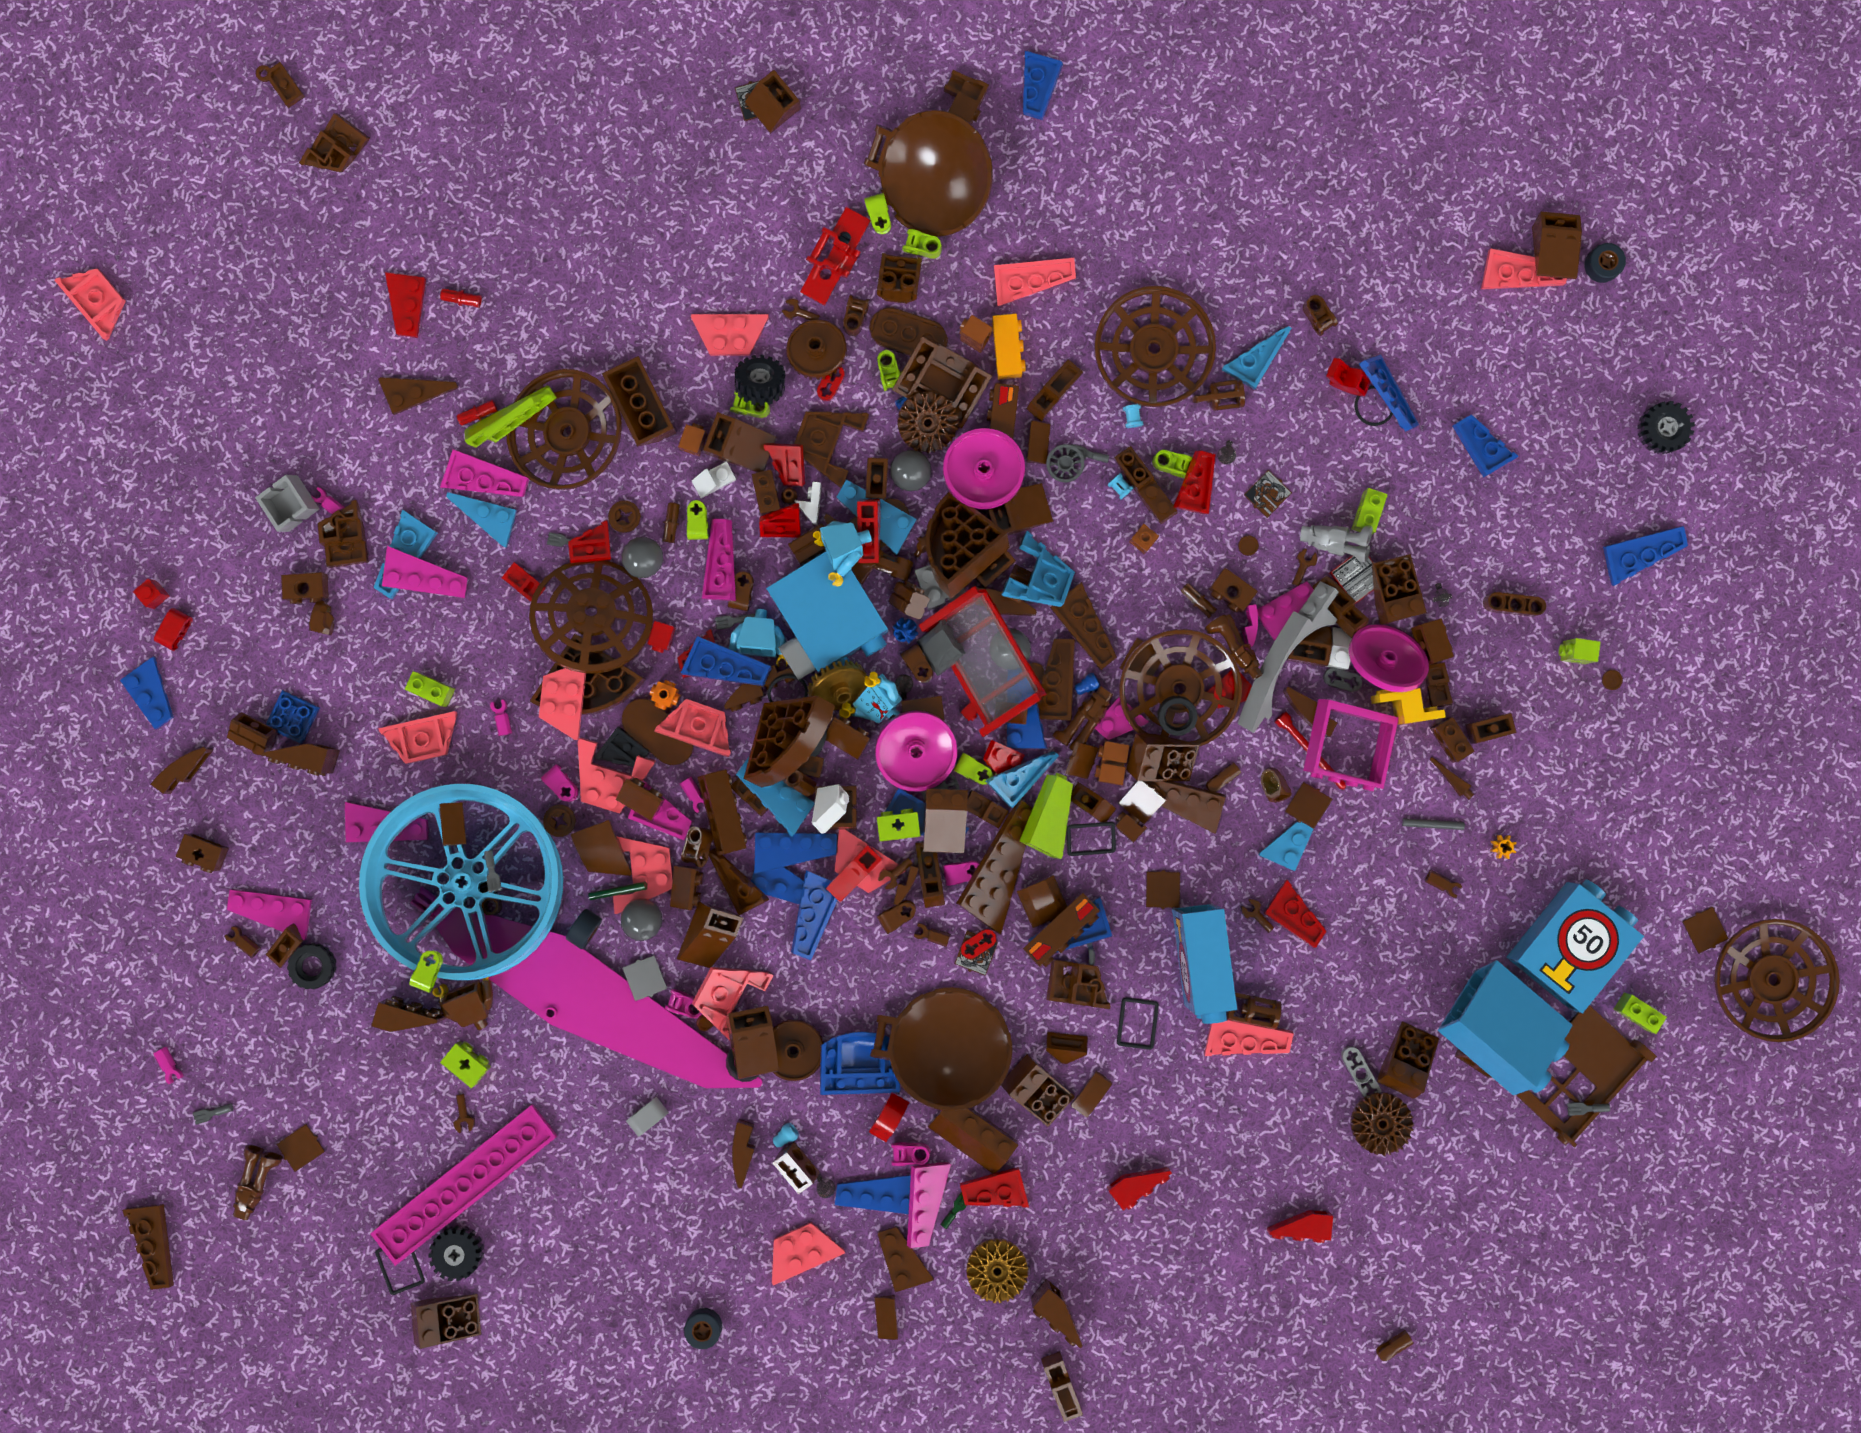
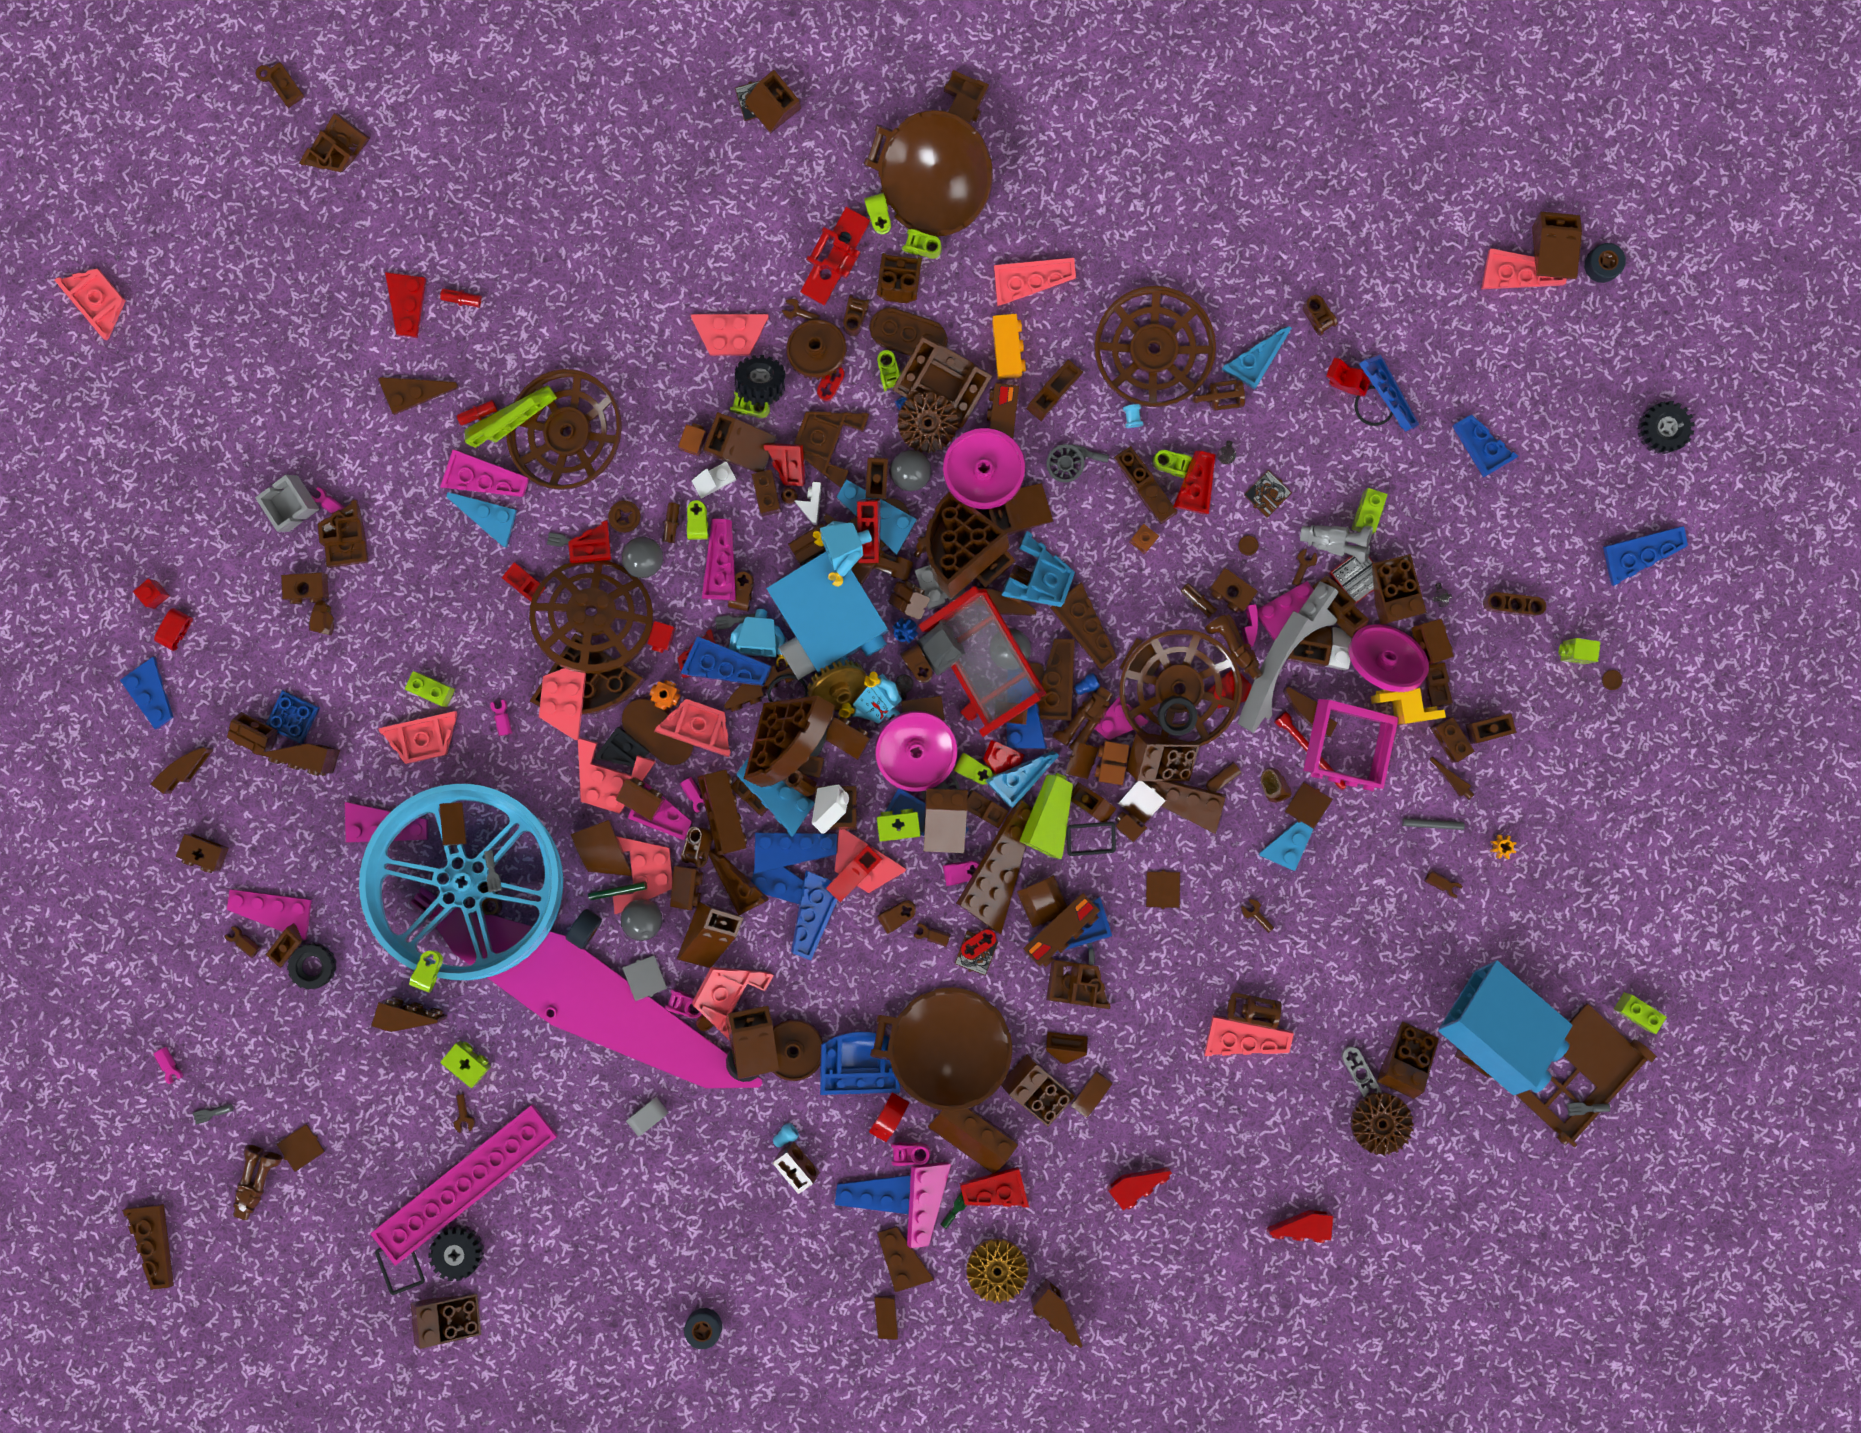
(411, 538): dark azure wing -> none
(415, 574): dark pink wing -> none
(468, 1003): reddish brown torso -> none
(550, 823): reddish brown gear -> none
(558, 781): dark pink piece -> none
(639, 402): reddish brown slope -> none
(742, 1151): reddish brown slope -> none
(781, 523): red wing -> none
(801, 1251): coral wing -> none
(825, 1187): clear smoke piece -> none
(894, 873): reddish brown bar -> none
(902, 889): reddish brown slope -> none
(930, 877): reddish brown slope -> none
(975, 333): dark orange piece -> none
(1038, 442): reddish brown slope -> none
(1039, 83): blue wing -> none
(1061, 1386): reddish brown slope -> none
(1114, 484): medium azure bush -> none
(1124, 1000): black piece -> none
(1205, 962): dark azure brick -> none
(1292, 914): red wing -> none
(1343, 675): dark grey beam -> none
(1394, 1345): reddish brown bar -> none
(1576, 944): dark azure brick -> none
(1705, 930): reddish brown piece -> none
(1786, 983): reddish brown dish -> none

